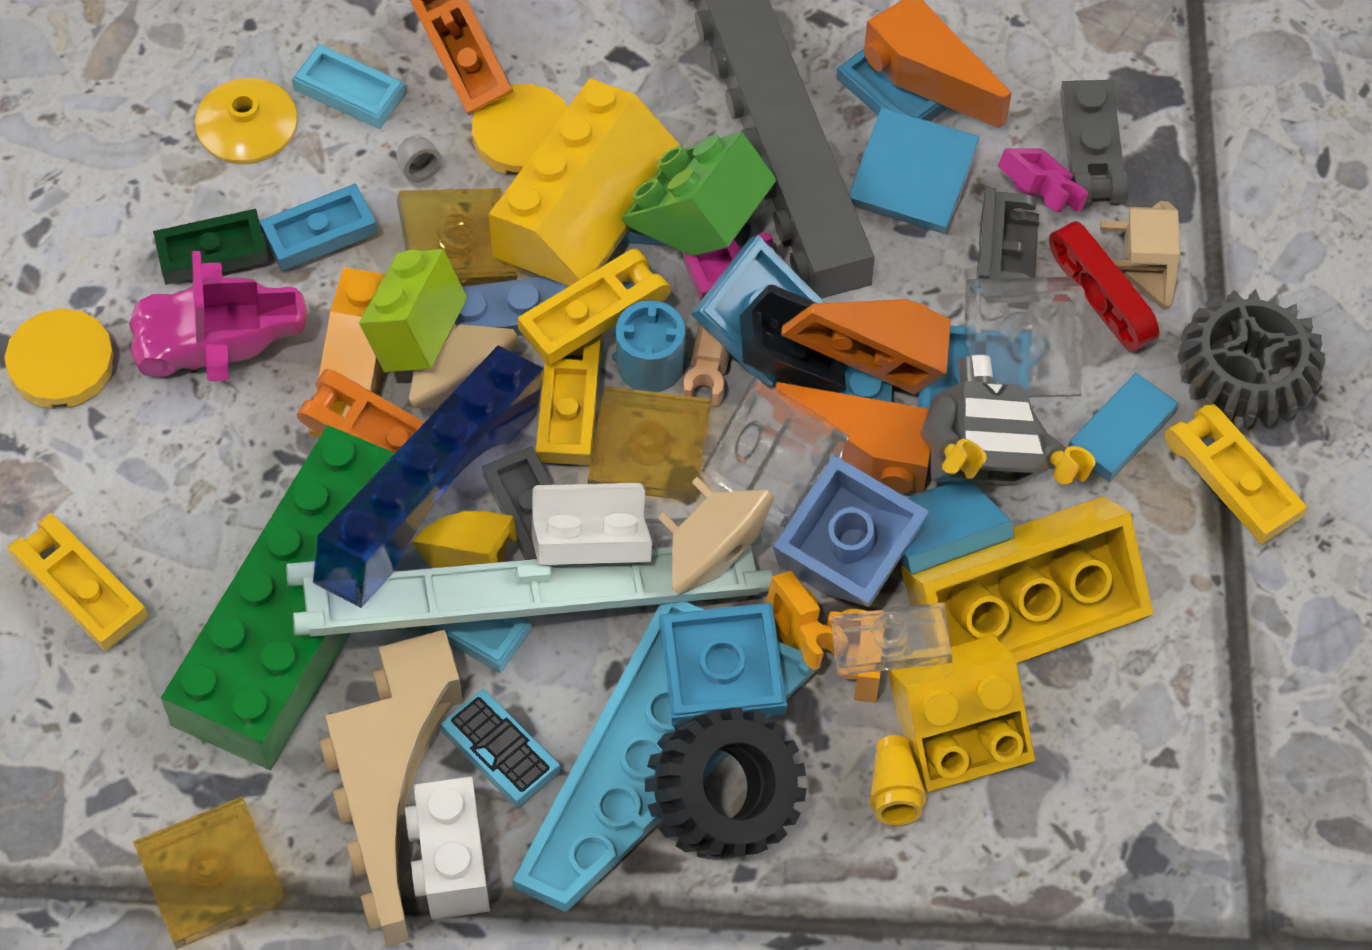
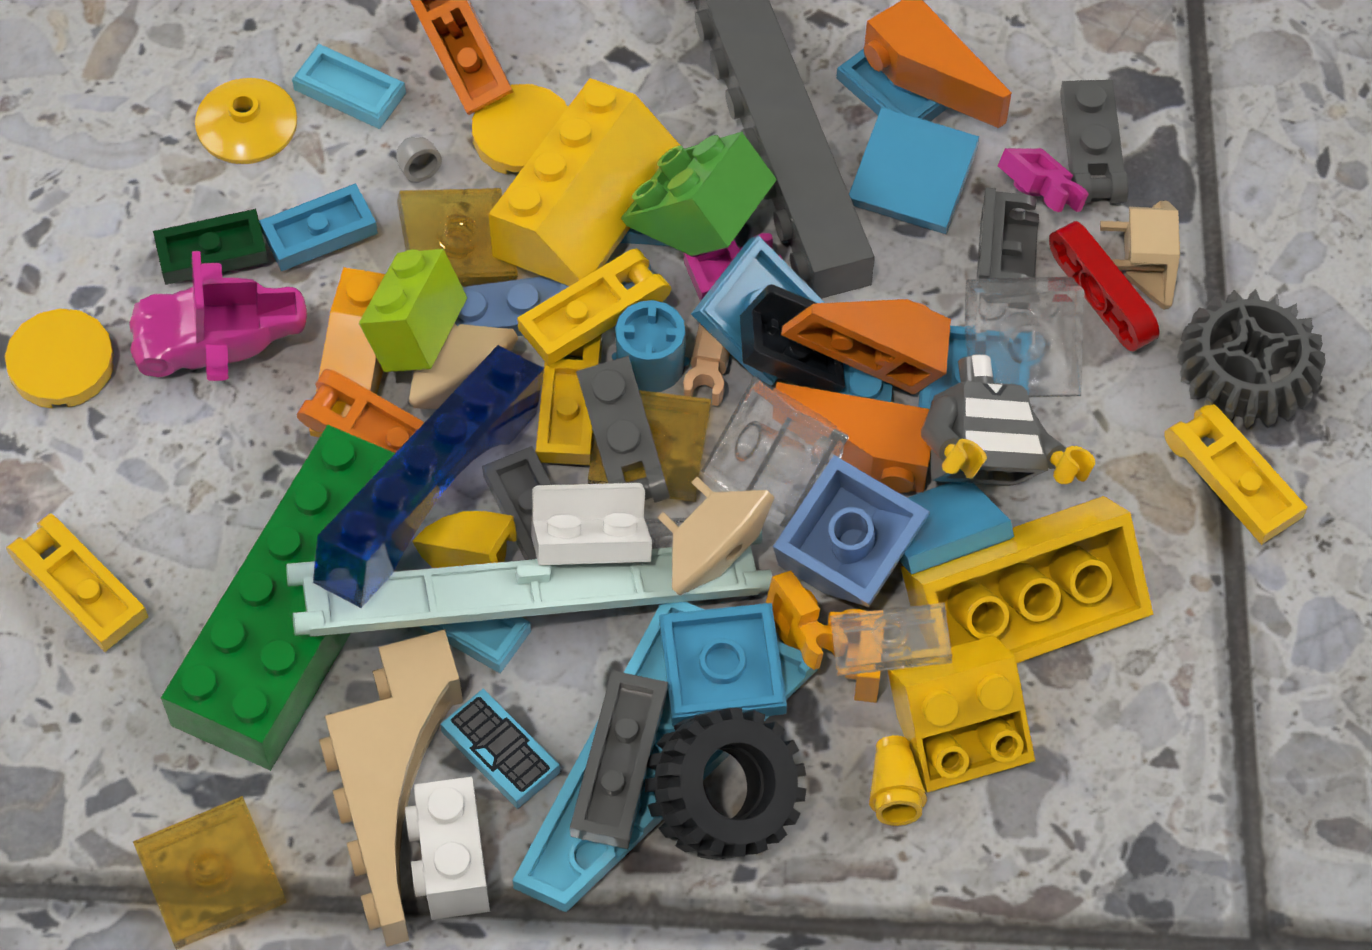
(619, 759): none -> dark grey plate
(622, 425): none -> dark grey plate
(1124, 425): dark azure tile -> none

